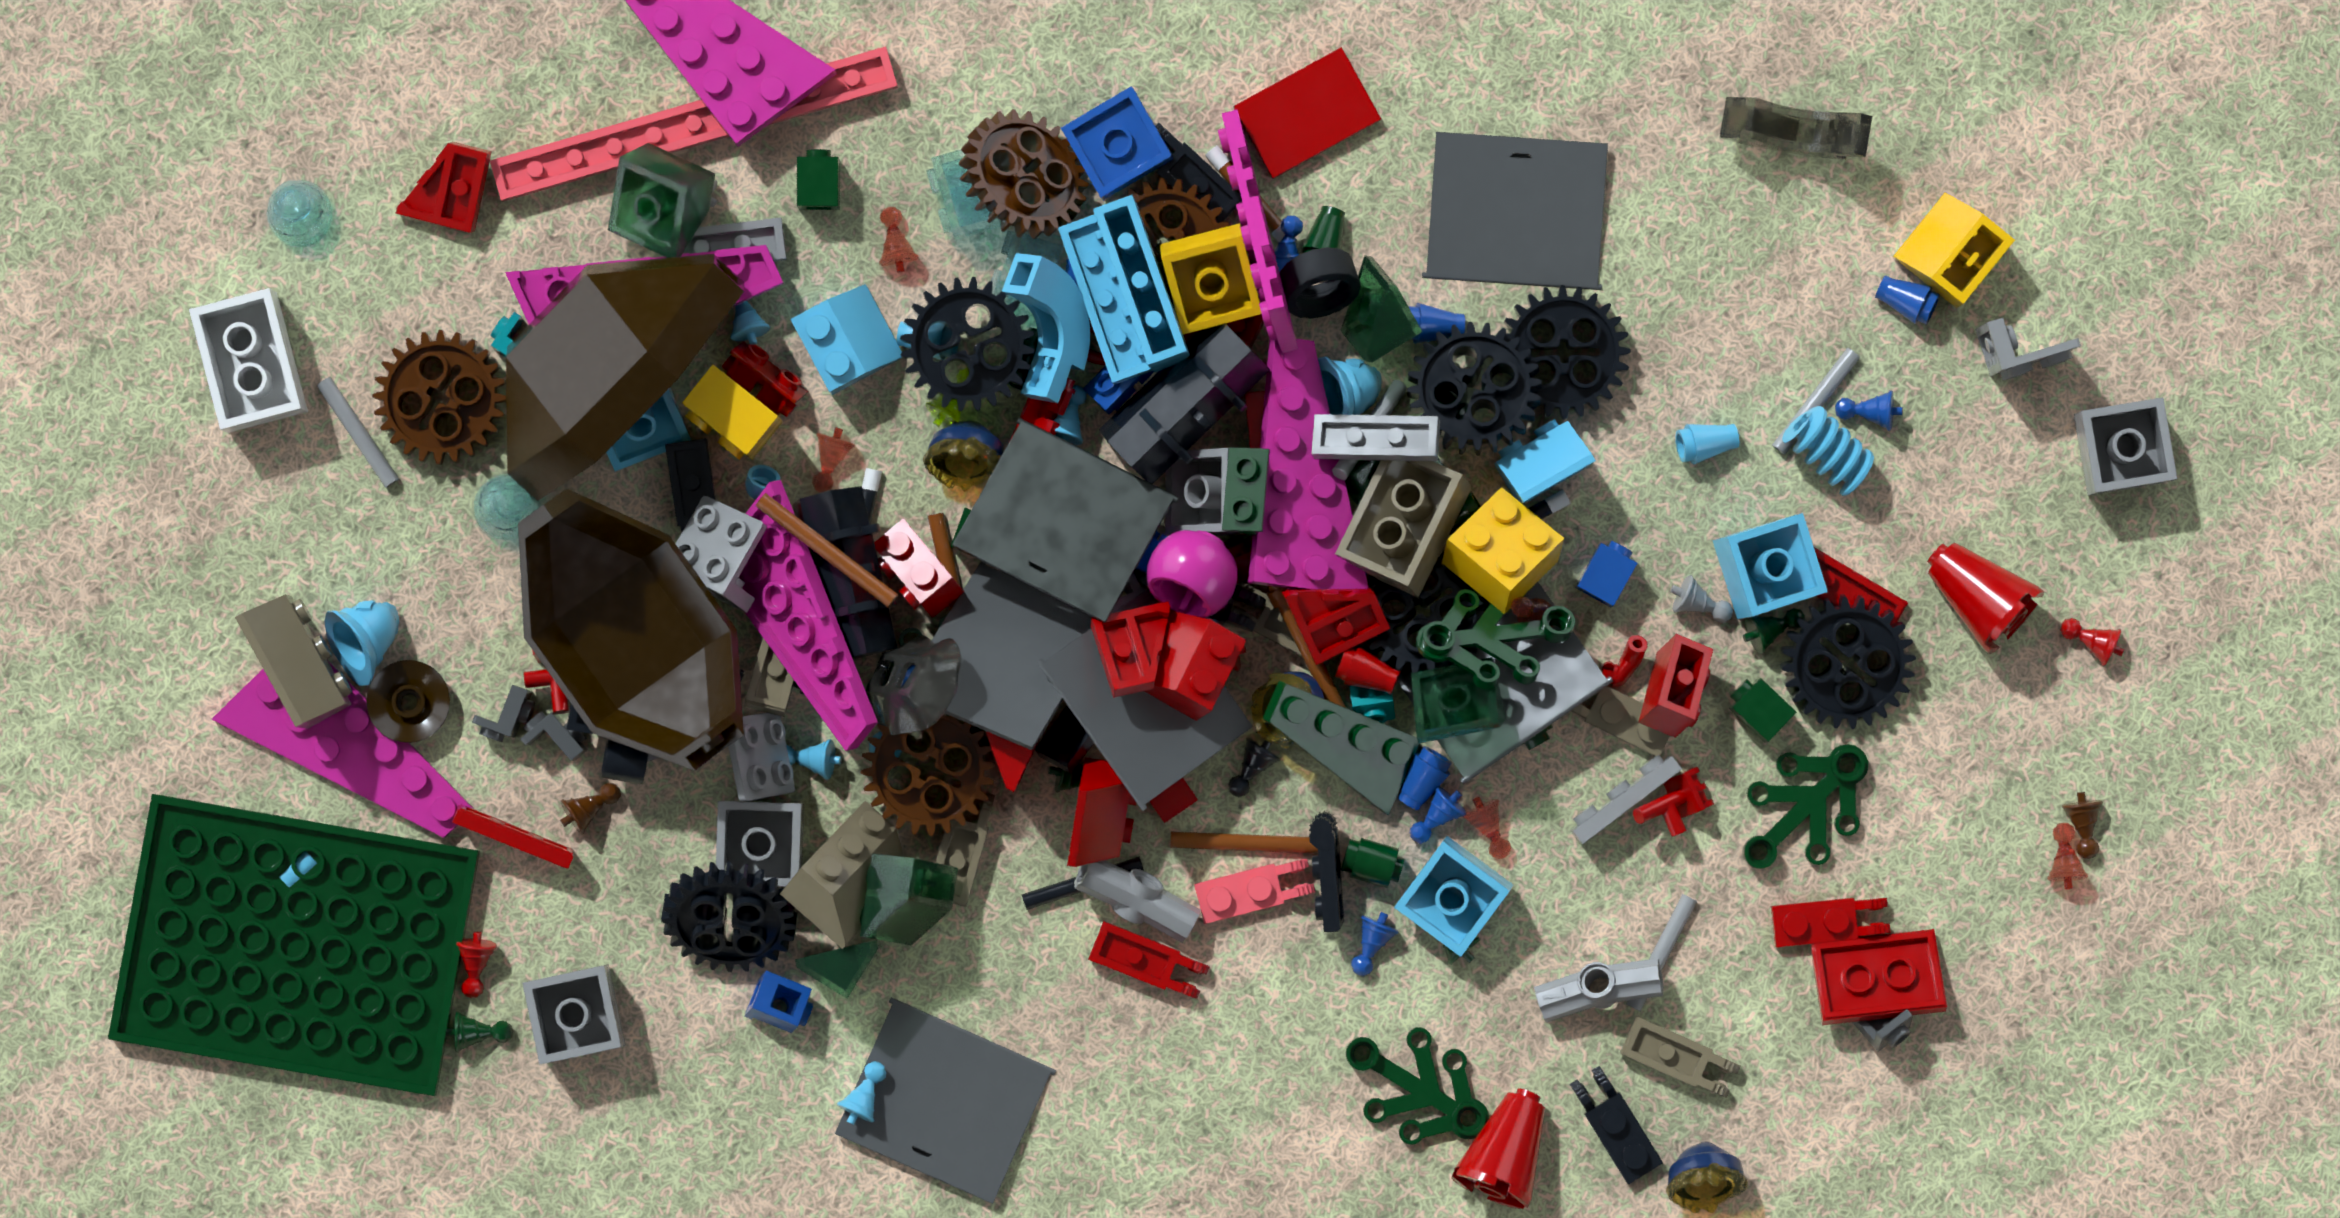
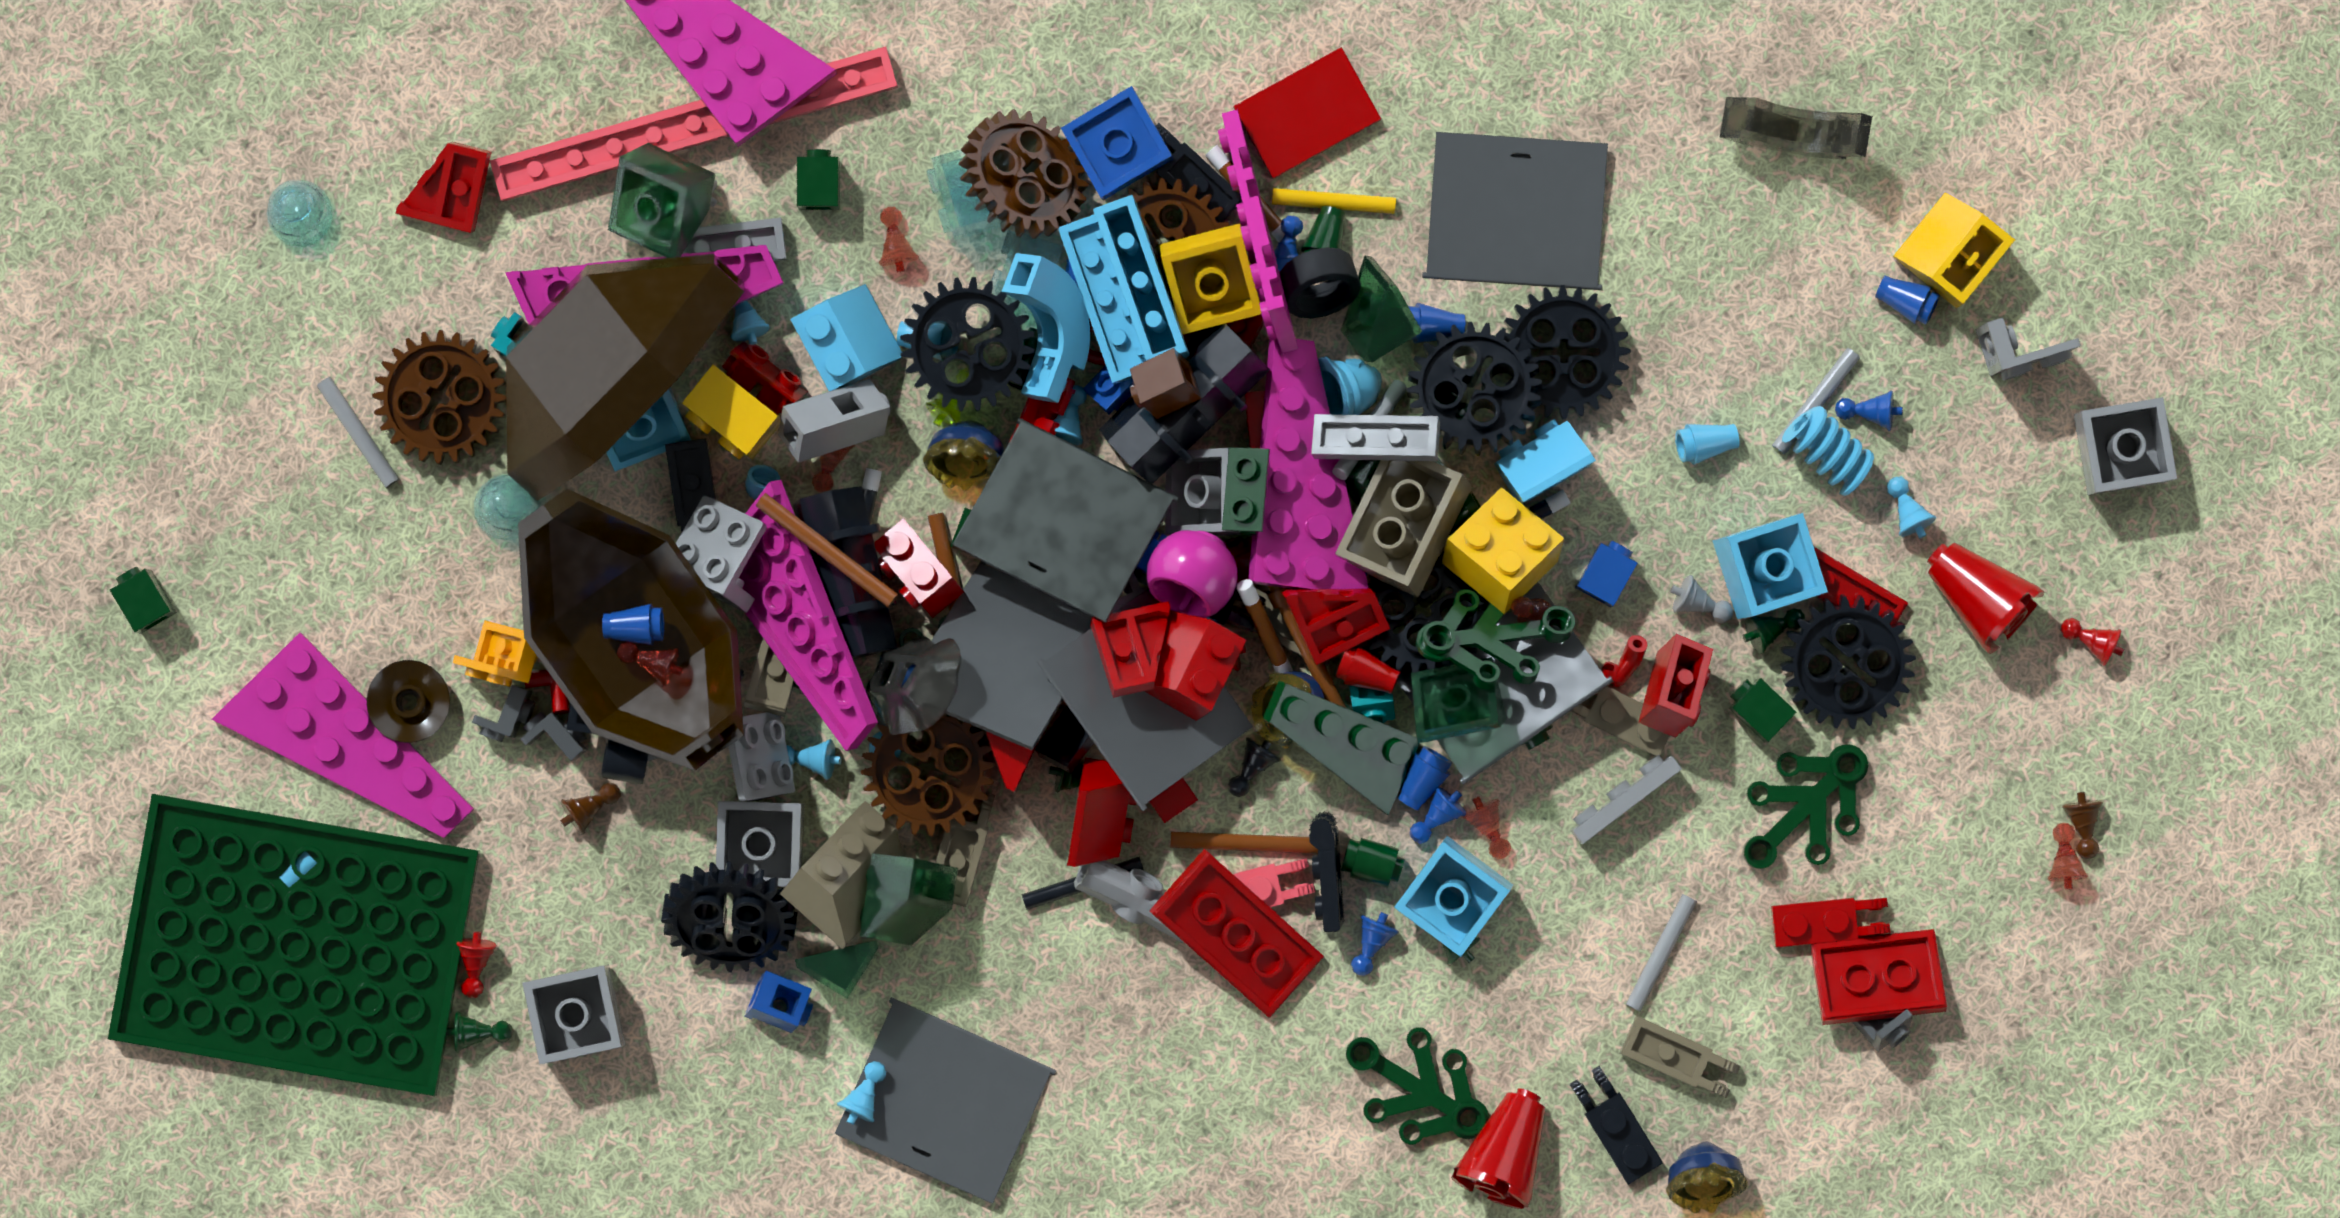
(142, 599): none -> dark green brick
(248, 360): white brick -> none
(295, 660): dark tan slope -> none
(361, 637): medium azure piece -> none
(500, 656): none -> light orange bracket
(513, 836): red tile -> none
(635, 625): none -> blue cone
(658, 663): none -> clear red piece
(834, 420): none -> light grey brick
(1143, 959): red hinge -> none
(1164, 384): none -> reddish brown brick
(1236, 933): none -> red tile
(1263, 626): none -> dark orange bar
(1338, 200): none -> yellow bar
(1626, 983): light grey piece -> none
(1683, 798): red arm -> none
(1911, 514): none -> medium azure piece

